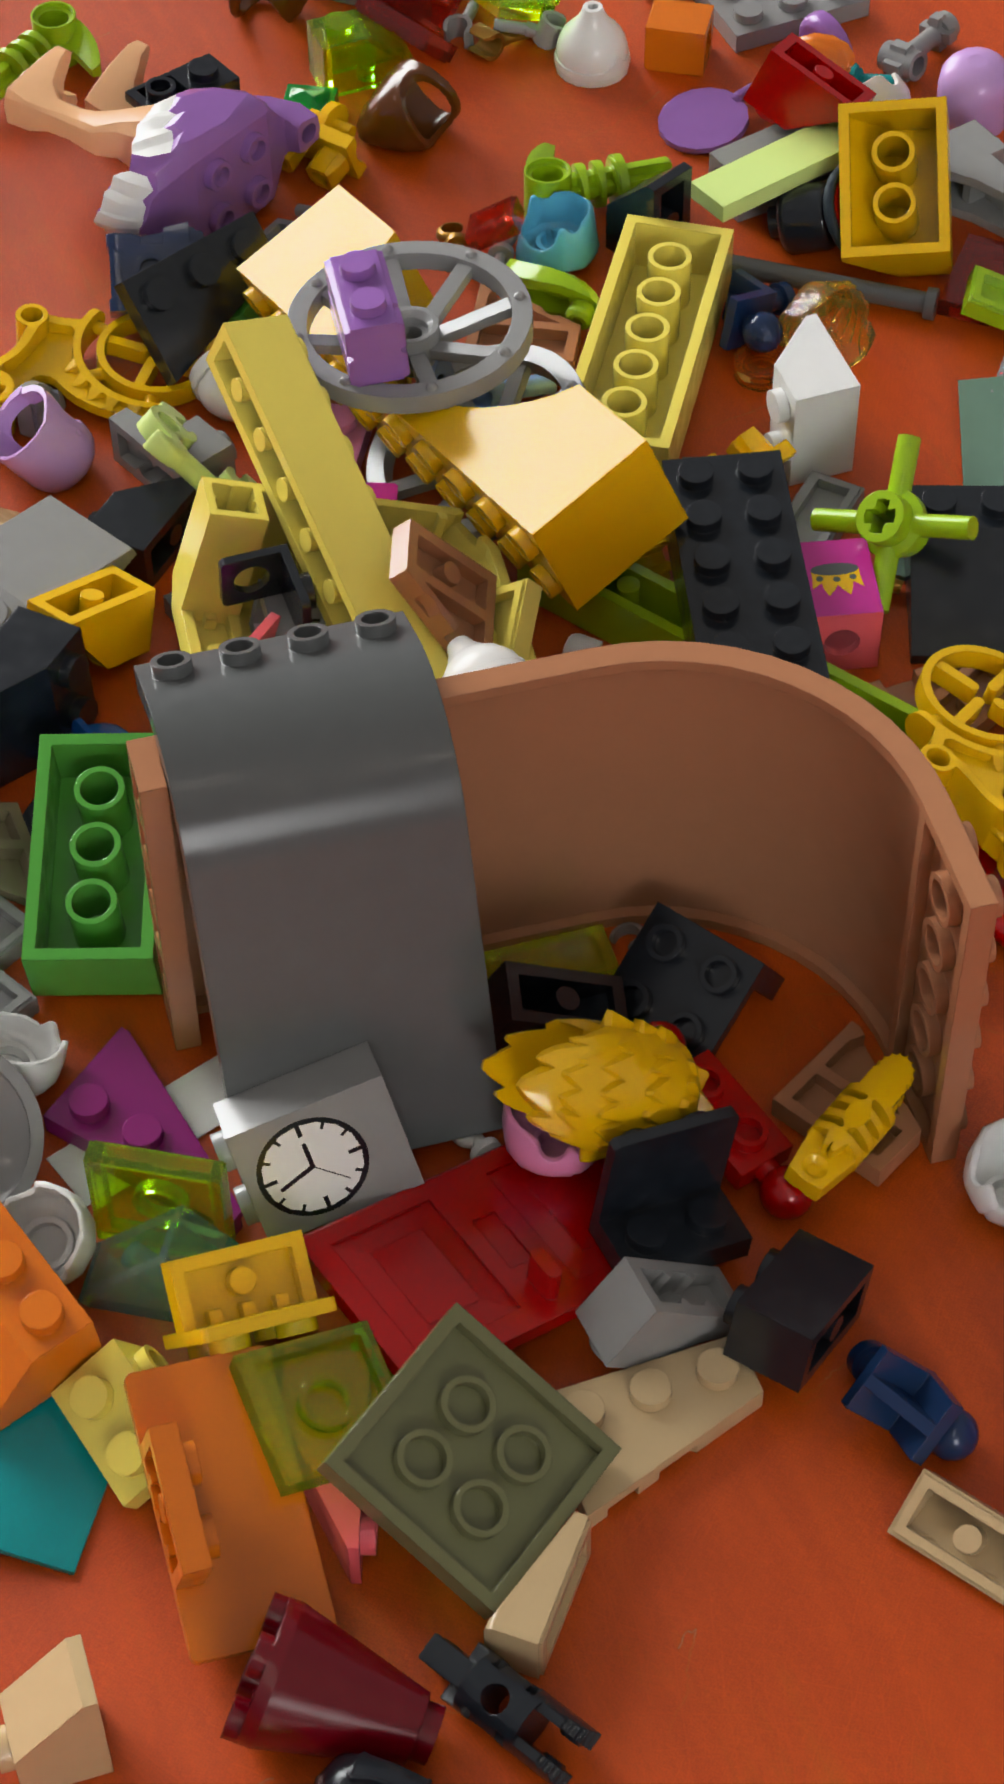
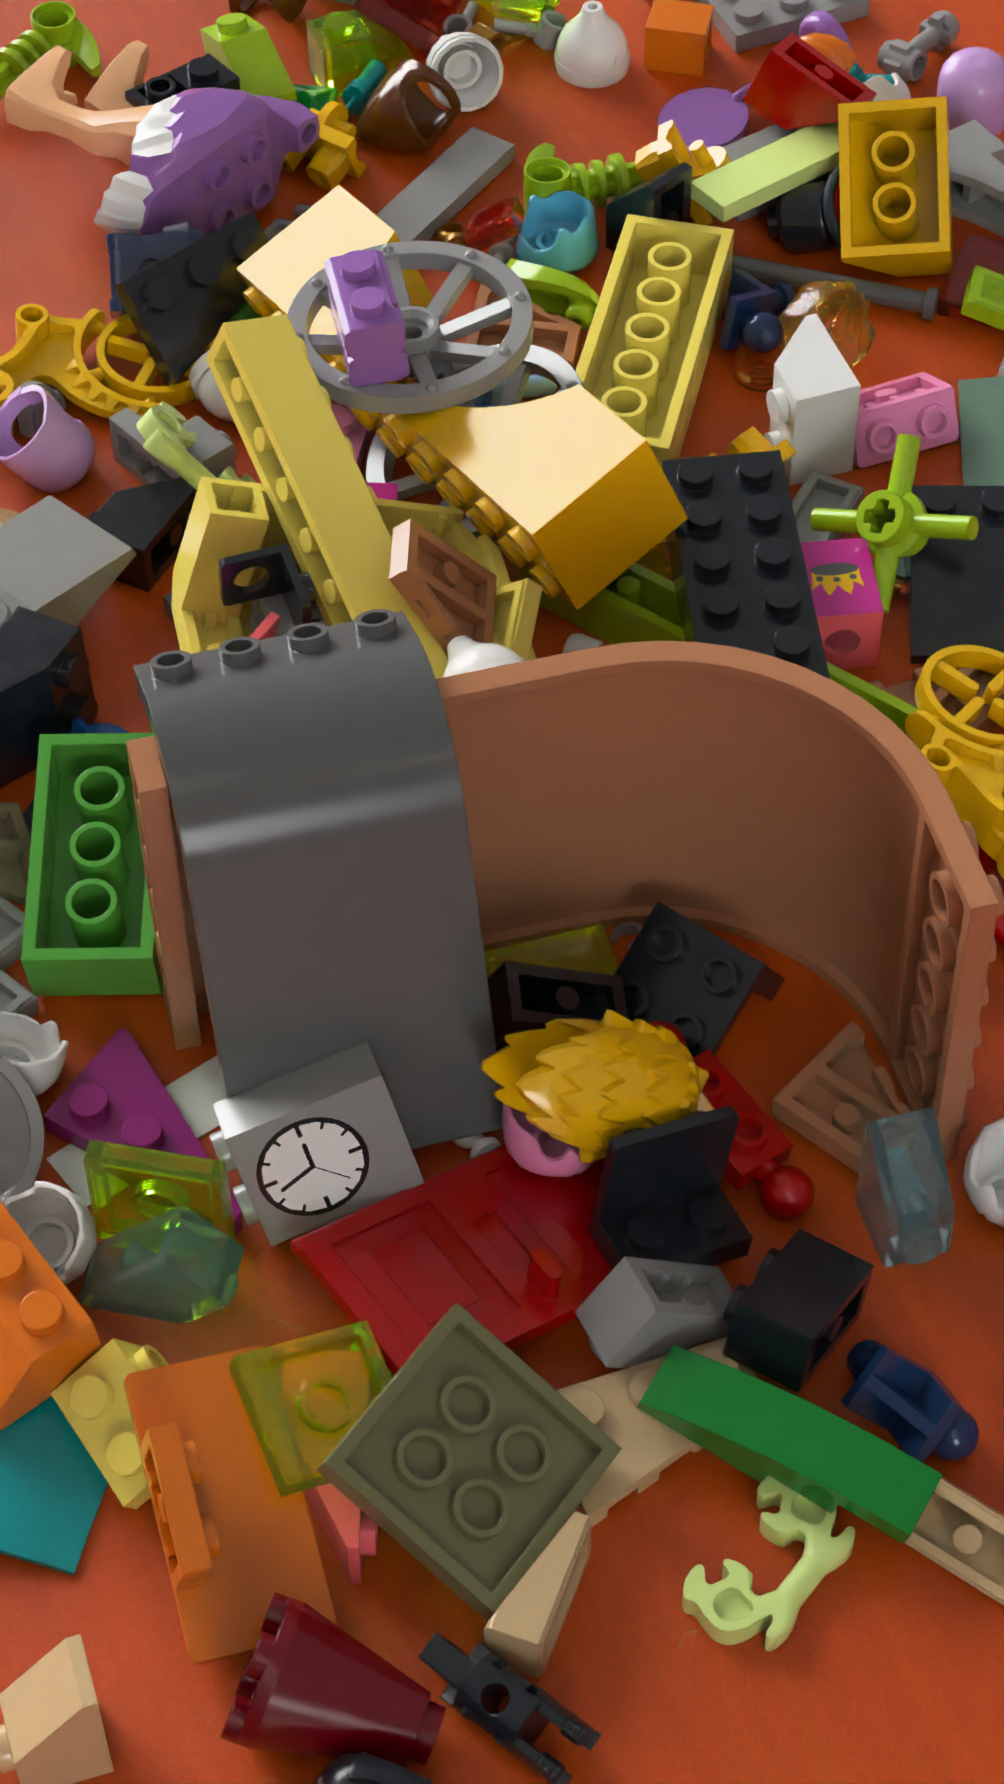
(109, 609): yellow slope -> none
(242, 1290): yellow bracket -> none
(250, 54): none -> lime slope
(360, 89): none -> teal piece
(447, 185): none -> light grey tile
(470, 68): none -> white helmet
(671, 151): none -> yellow hips
(732, 1610): none -> yellowish green helmet
(791, 1441): none -> green slope
(850, 1127): yellow hinge -> none
(905, 1188): none -> clear light blue slope
(906, 405): none -> bright pink bracket

